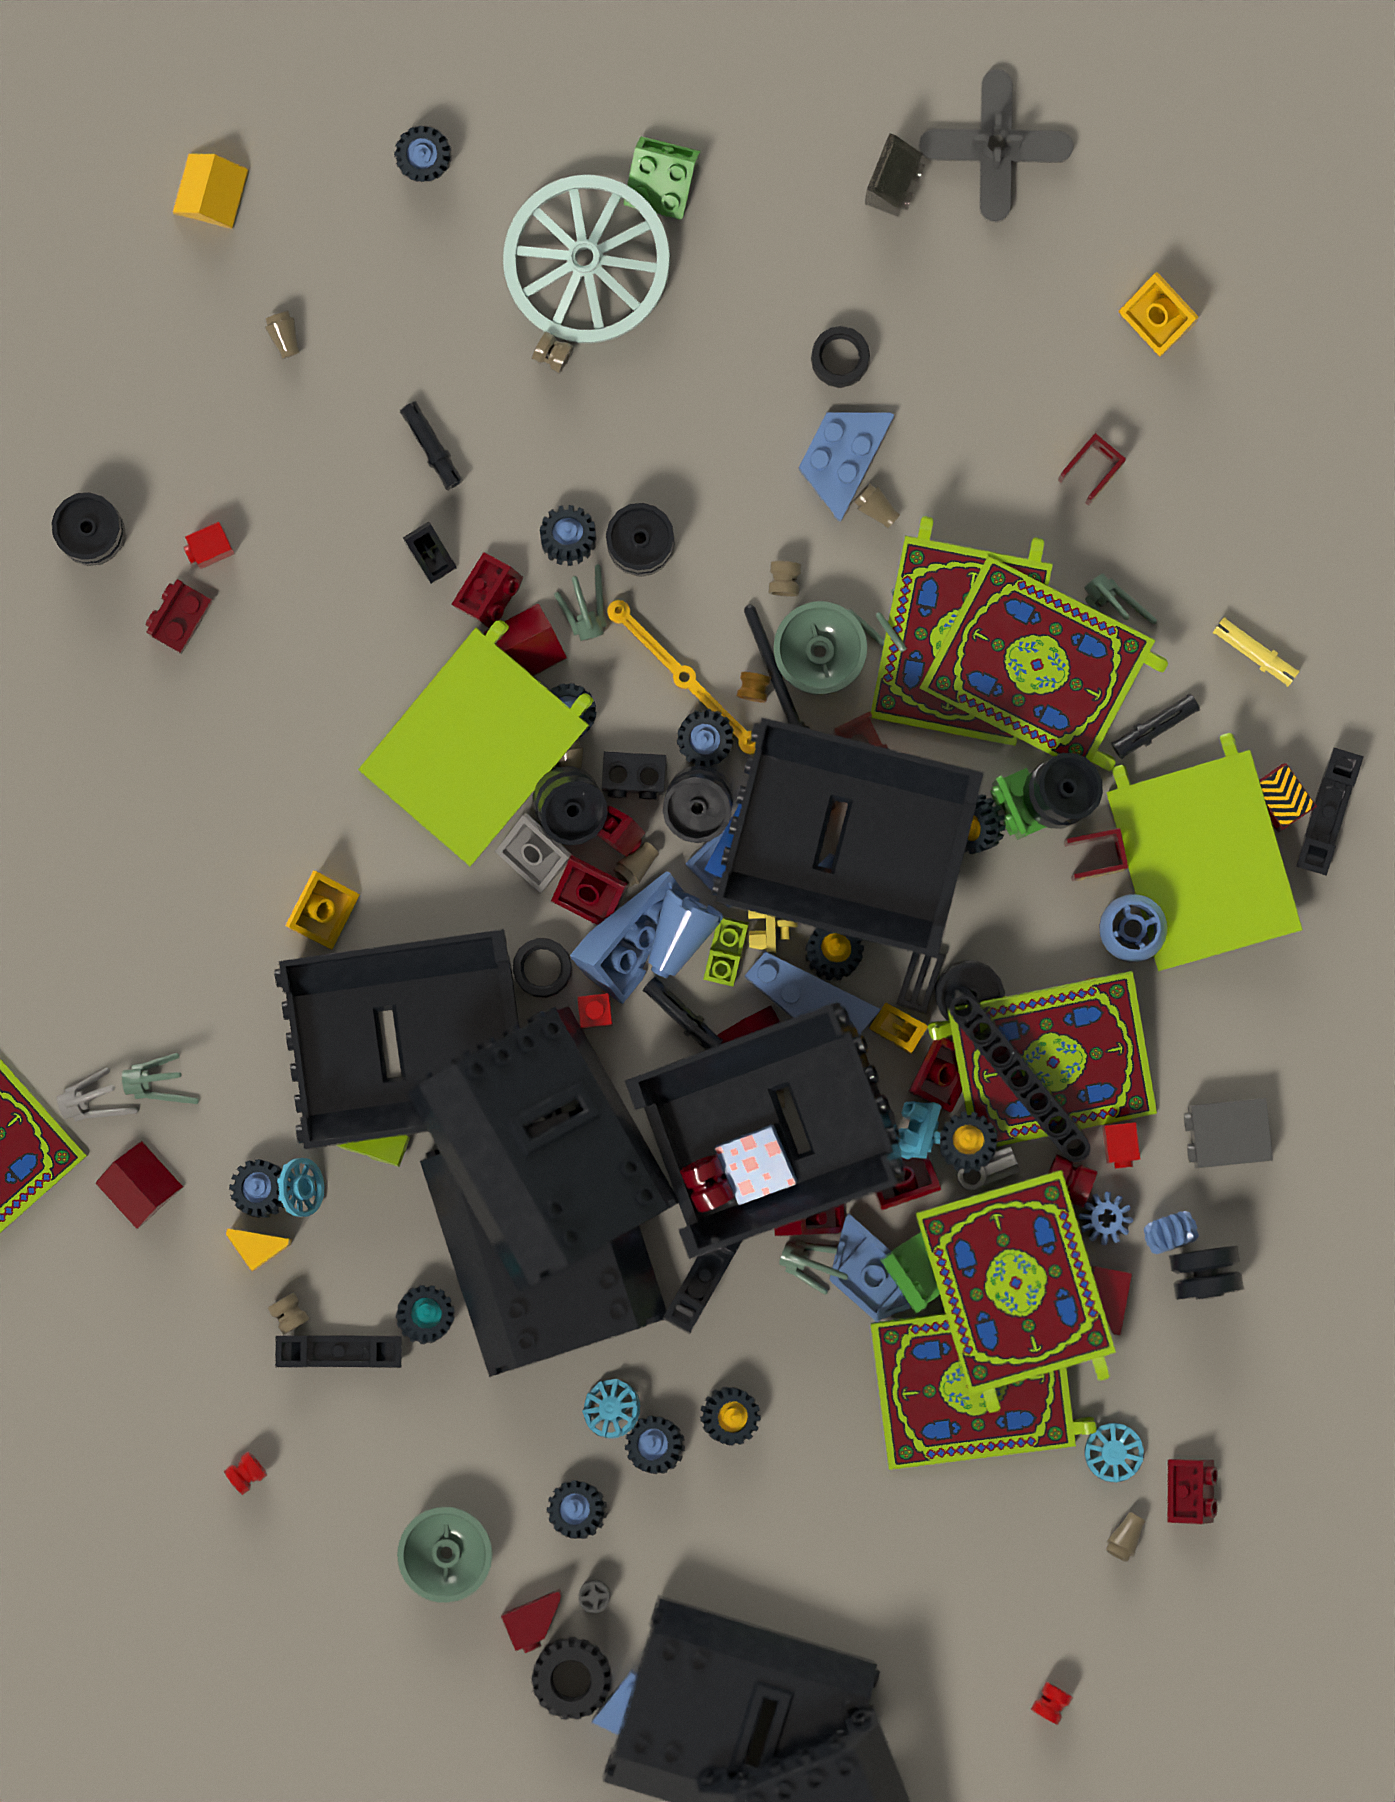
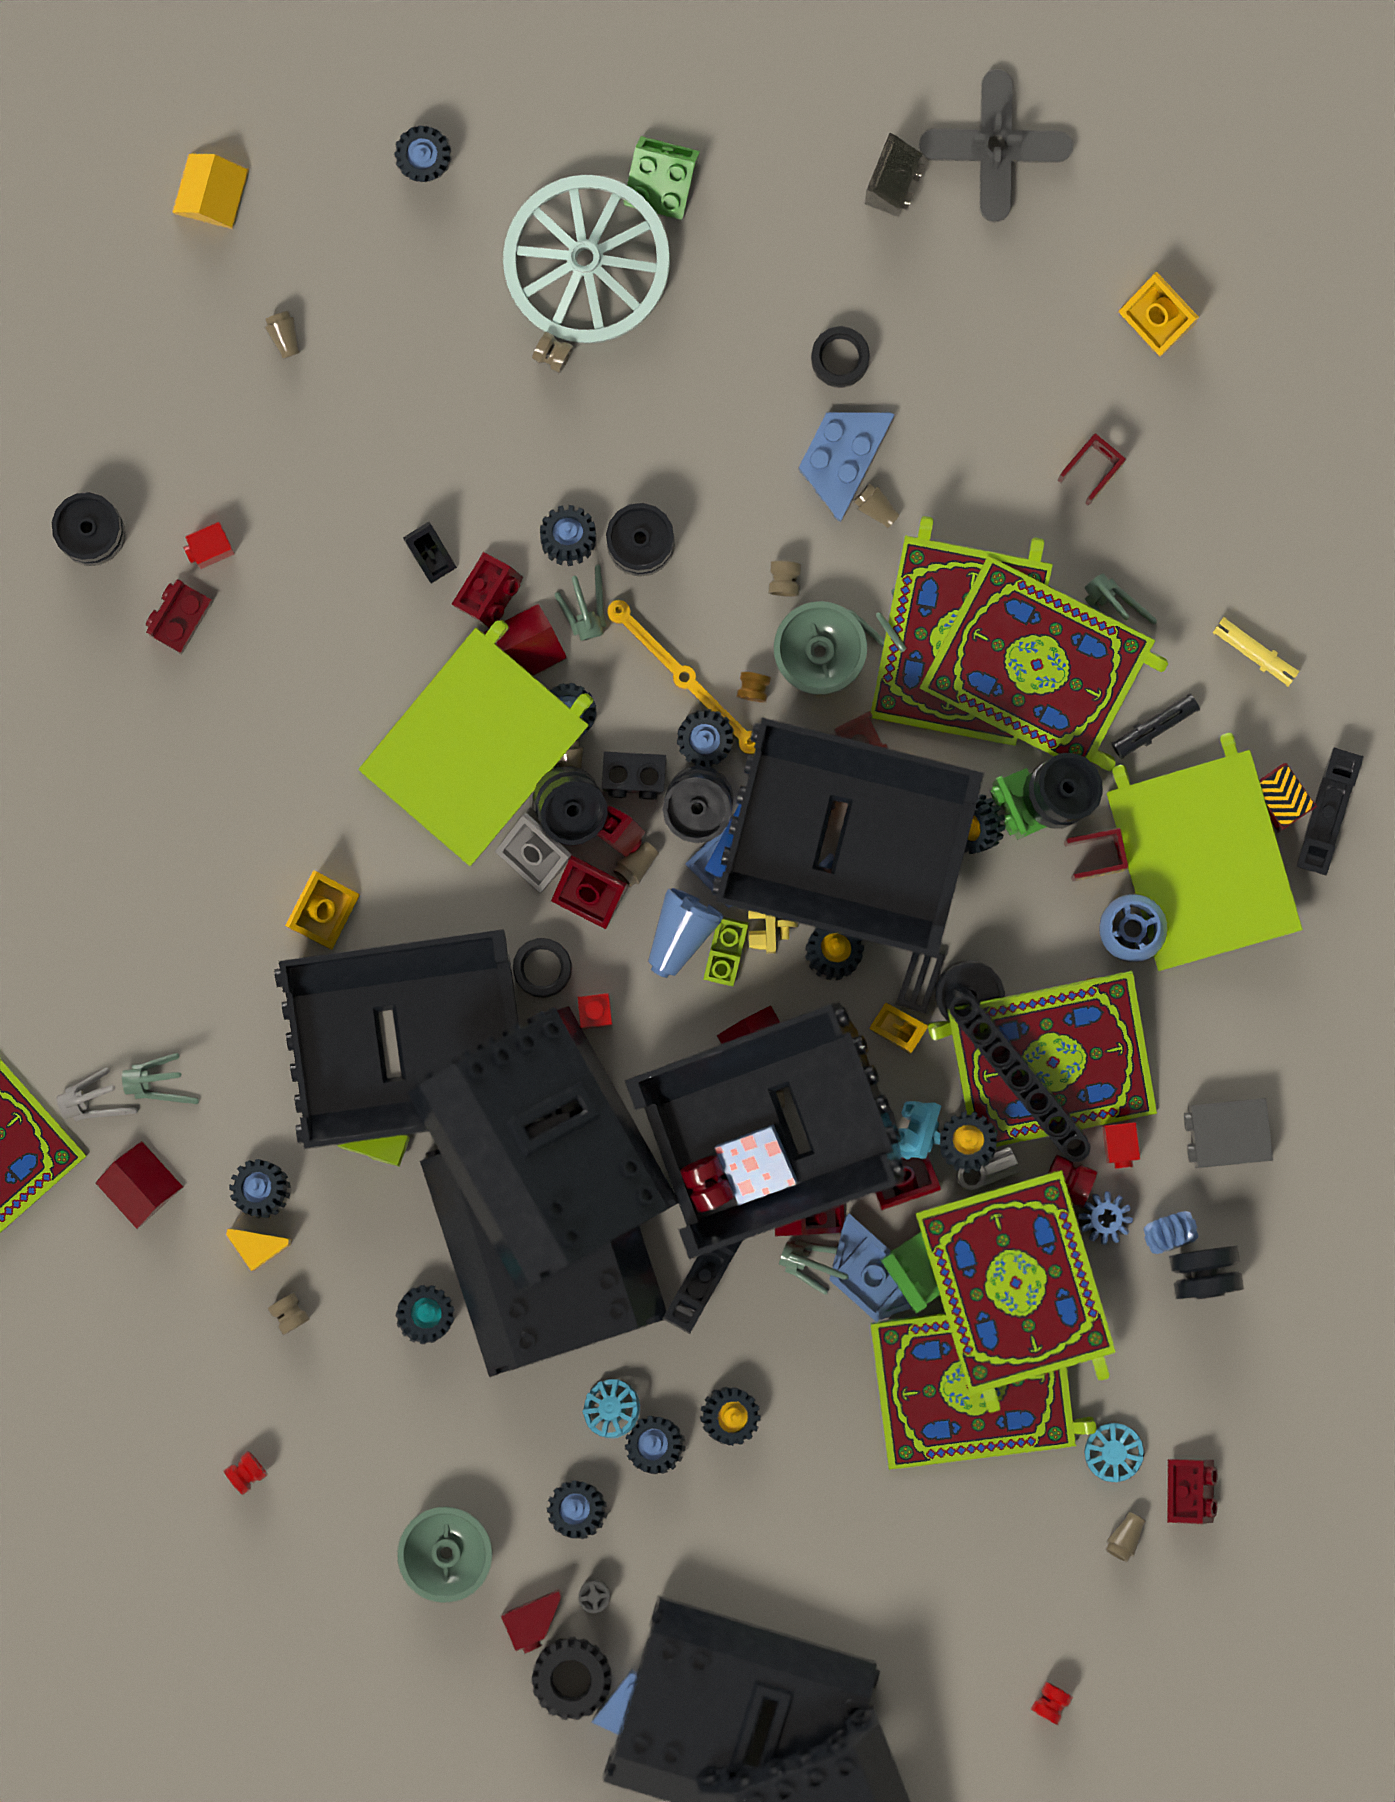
(301, 1187): medium azure wheel -> none
(338, 1351): black slope -> none
(437, 456): black pin -> none
(621, 944): medium blue wedge -> none
(682, 1014): black pin -> none
(771, 666): black piece -> none
(801, 992): medium blue wedge -> none
(938, 1076): dark red slope -> none
(1113, 1292): dark red slope -> none

